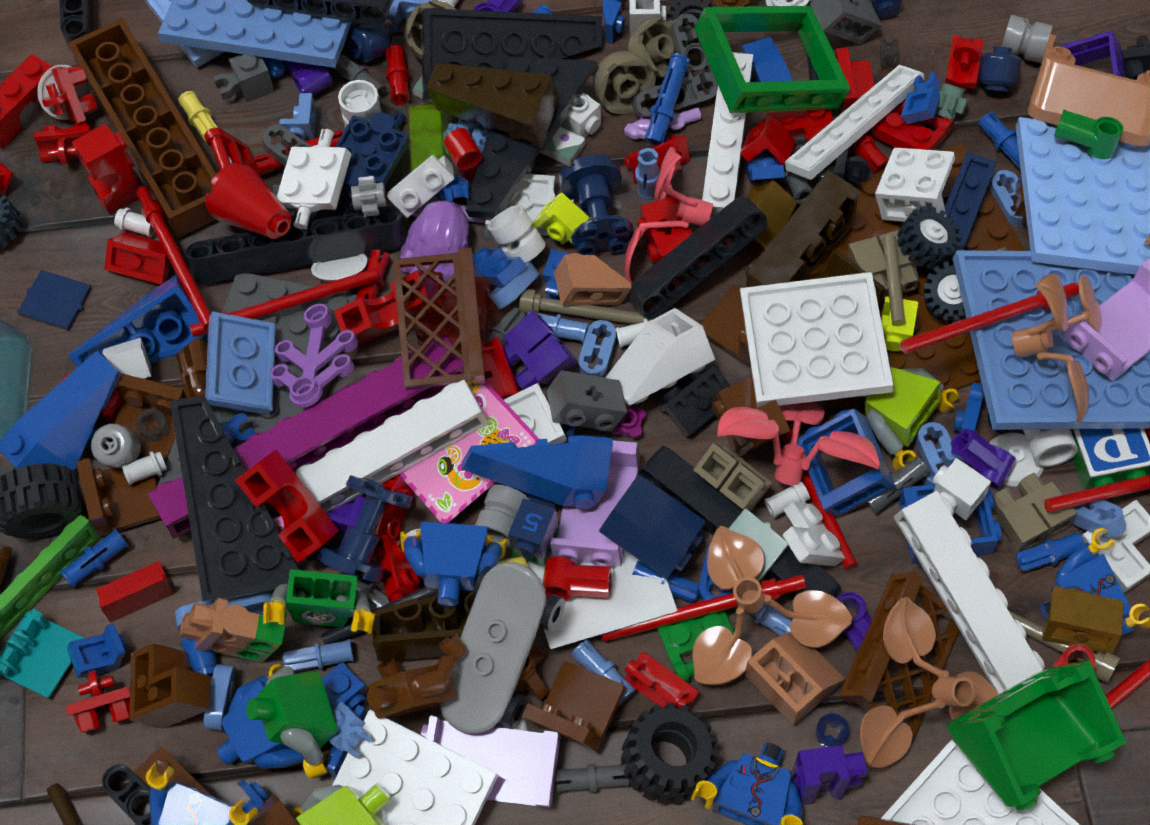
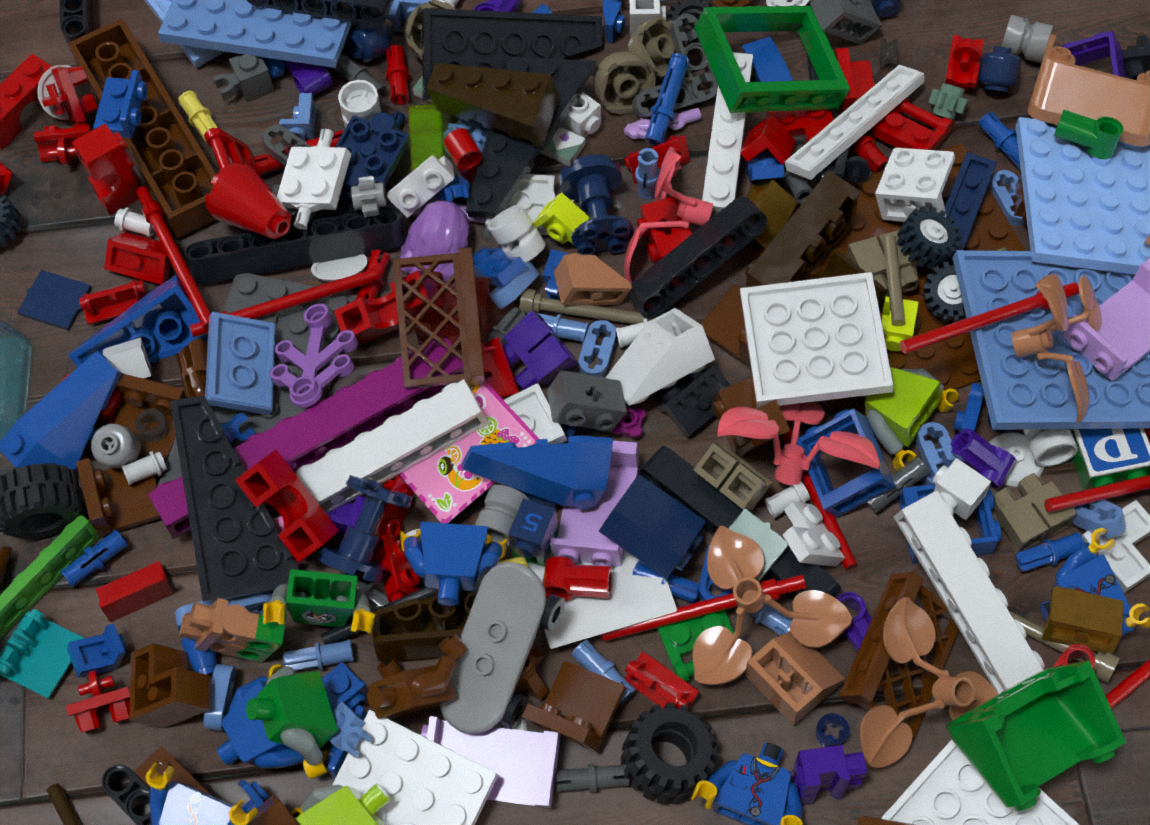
(111, 302): none -> red hinge
(122, 104): none -> blue bracket
(923, 101): blue plate -> none

